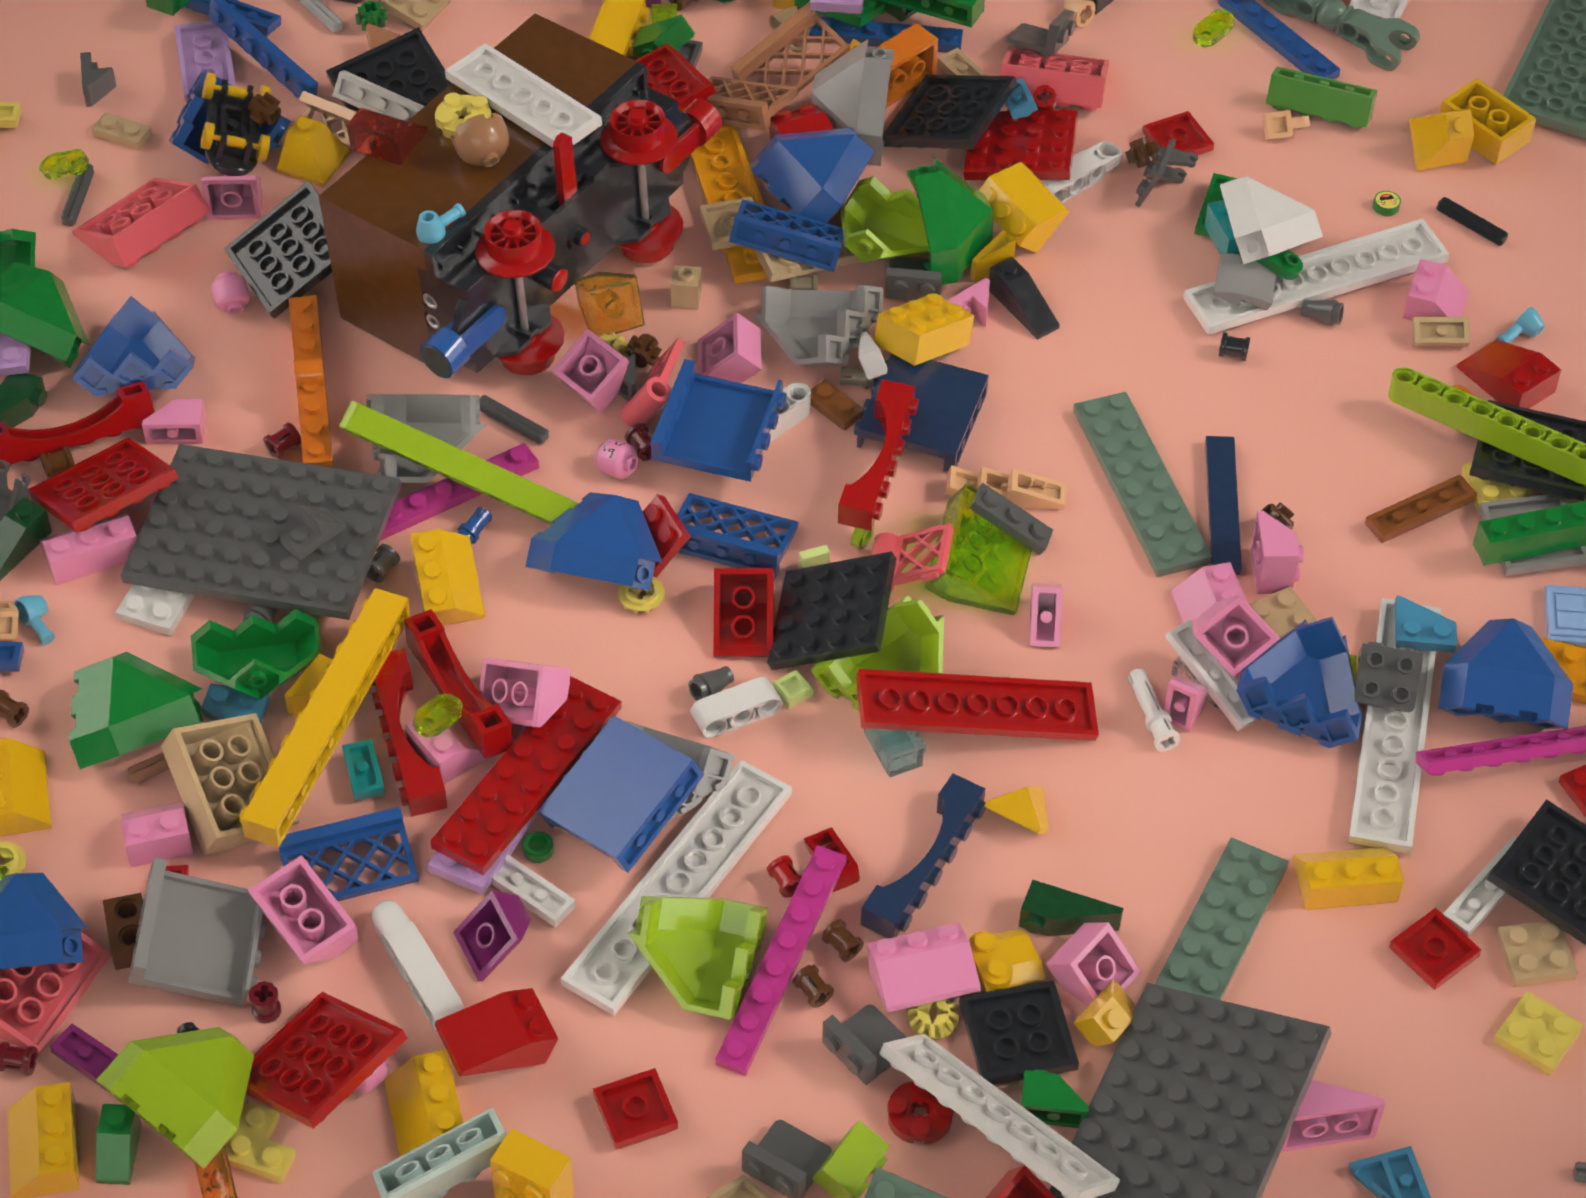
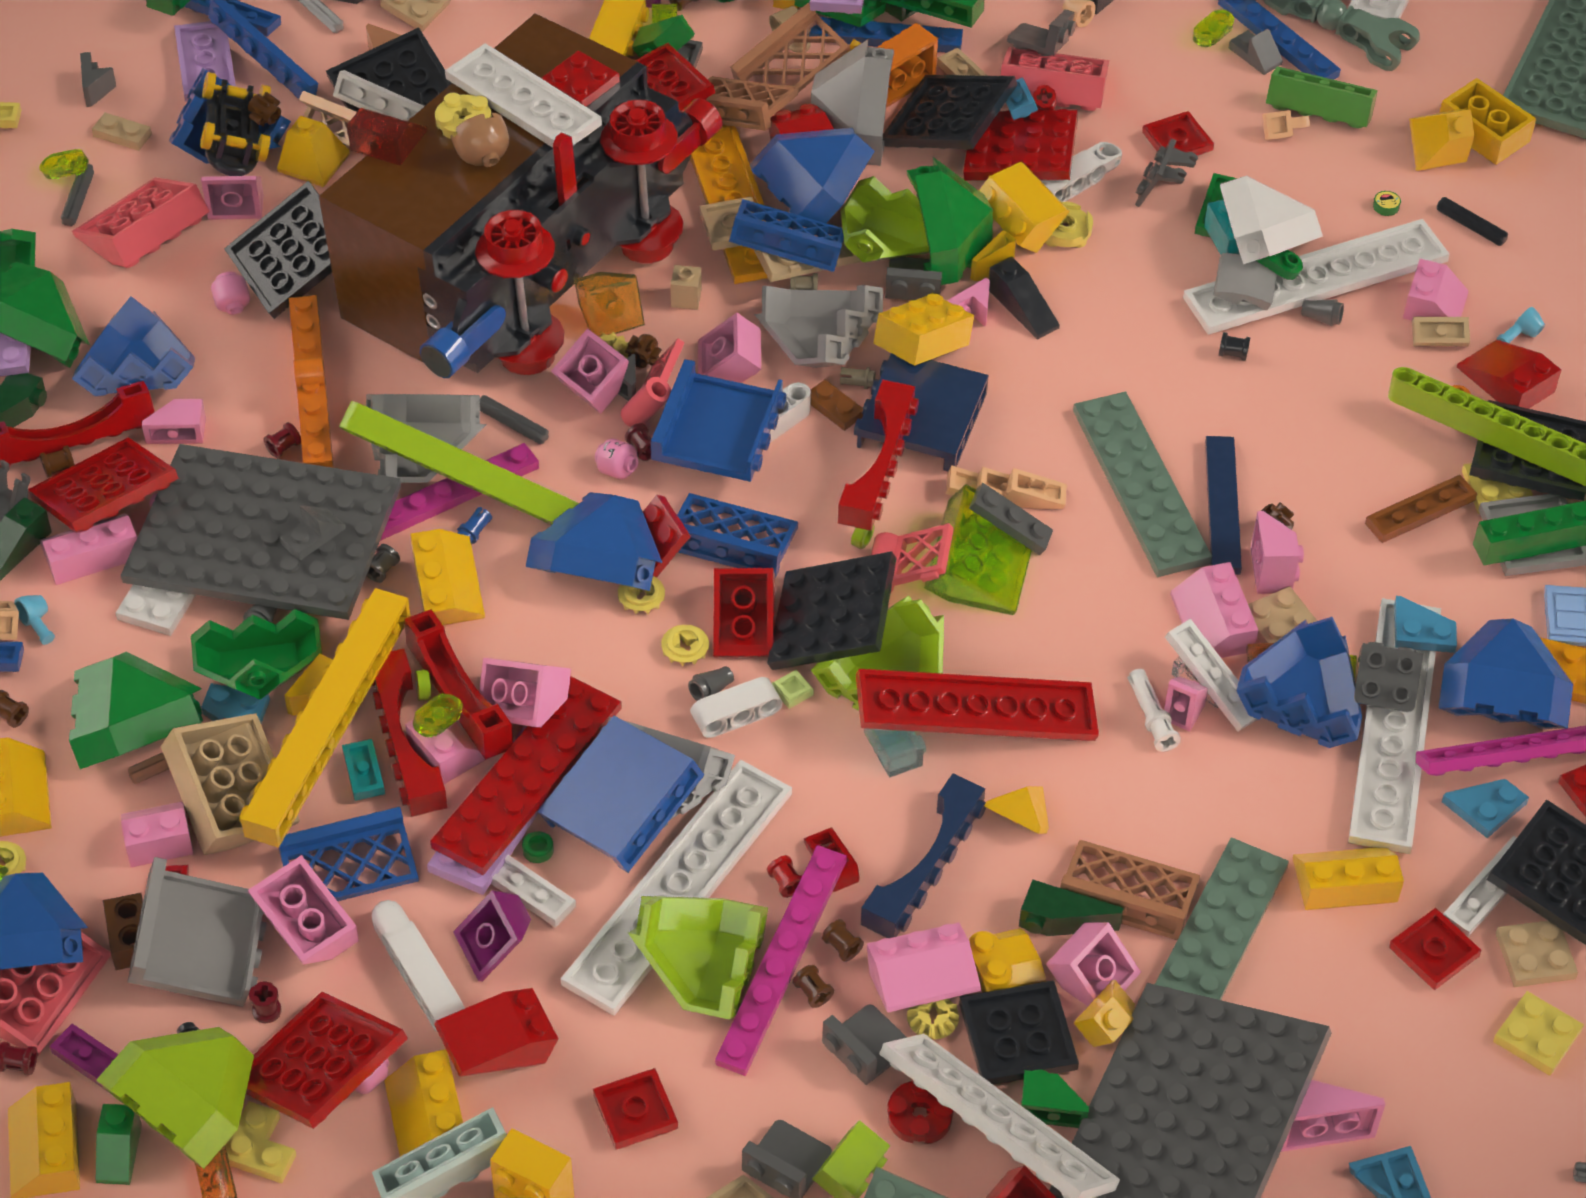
(371, 13): green gear -> none
(422, 685): none -> lime tile
(431, 227): medium azure bar -> none
(582, 78): none -> red plate
(692, 637): none -> light yellow gear
(814, 556): yellowish green tile -> none
(871, 357): white slope -> none
(1045, 614): bright pink slope -> none
(1077, 232): none -> light yellow plate
(1138, 912): none -> nougat fence
(1142, 152): reddish brown gear -> none
(1233, 633): bright pink slope -> none
(1257, 50): none -> dark grey slope
(1486, 805): none -> dark azure wing

